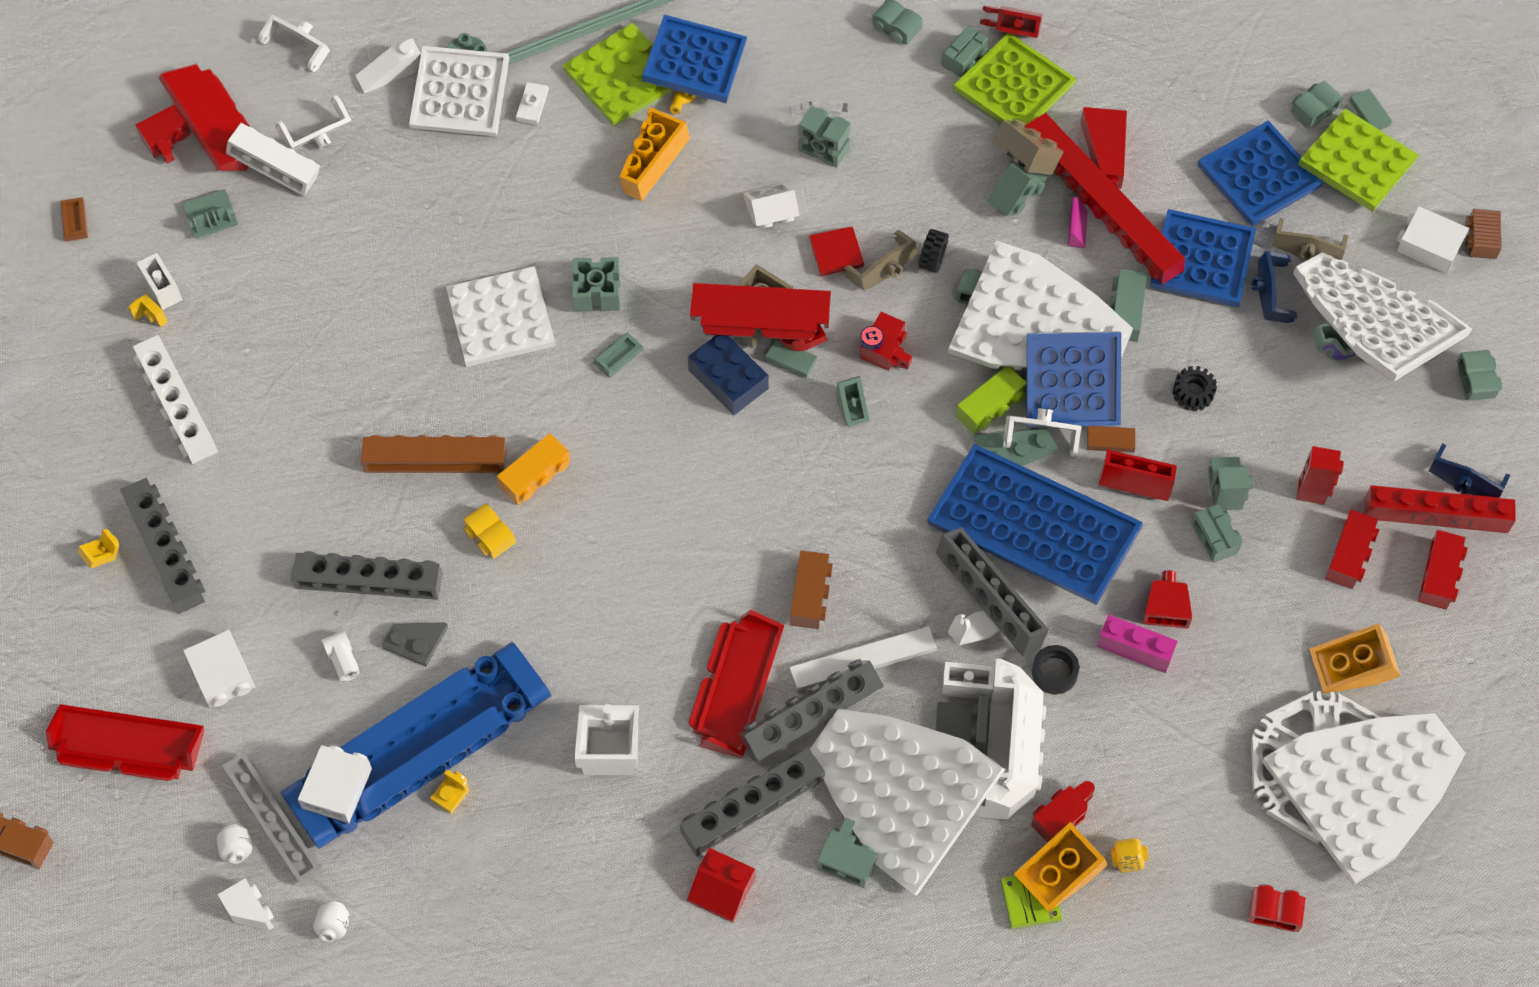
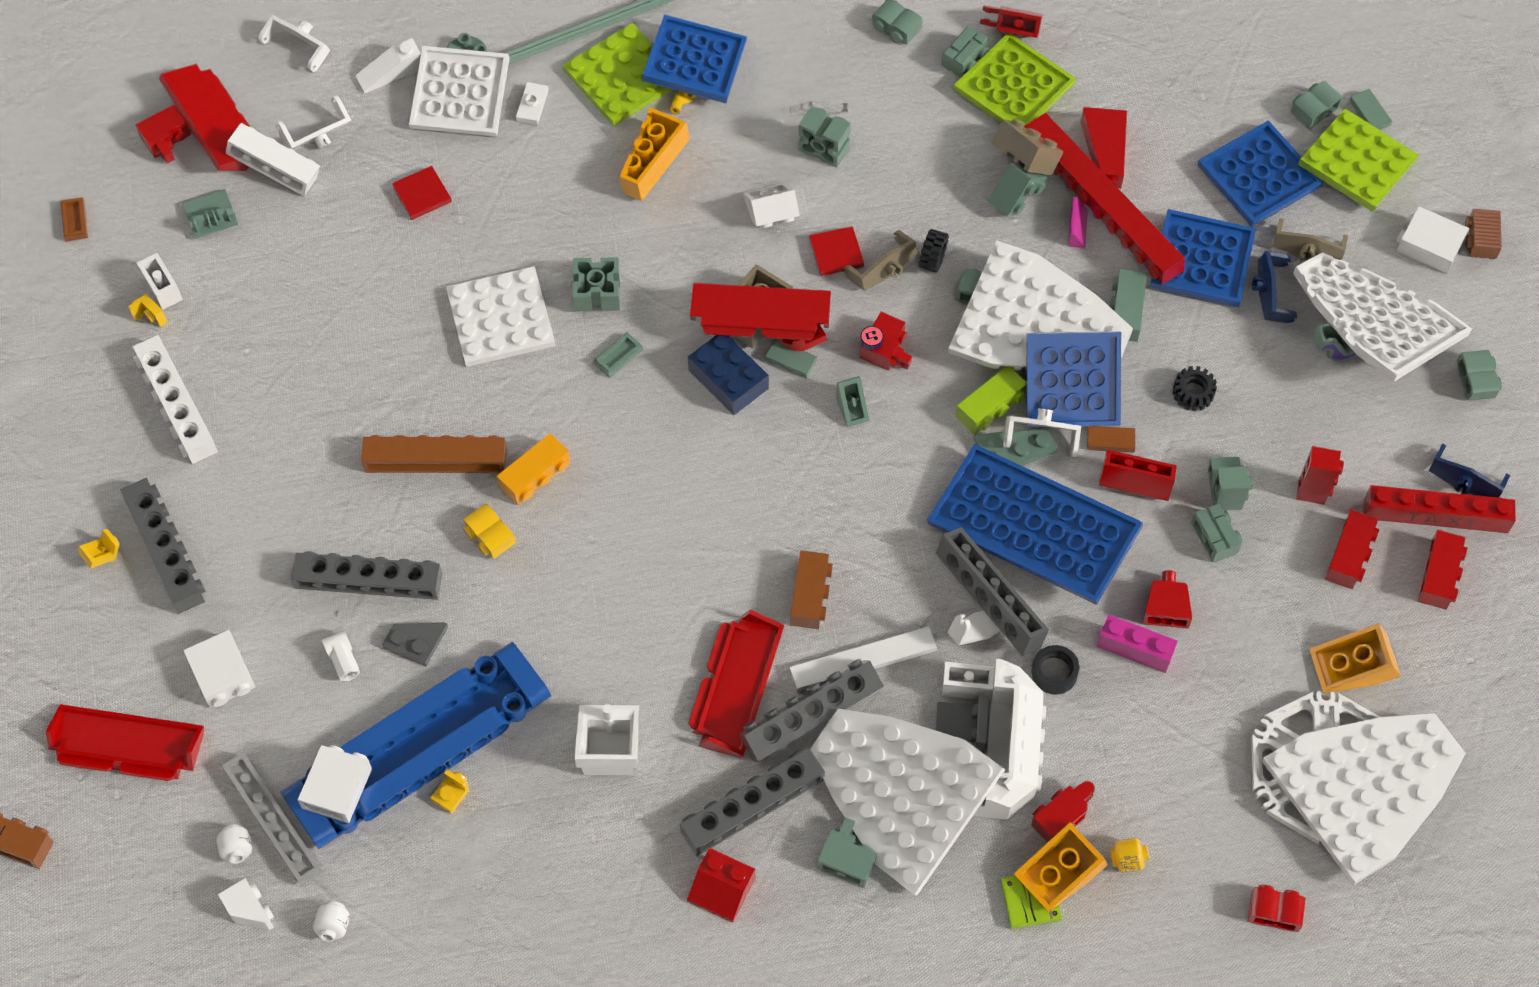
(421, 192): none -> red tile

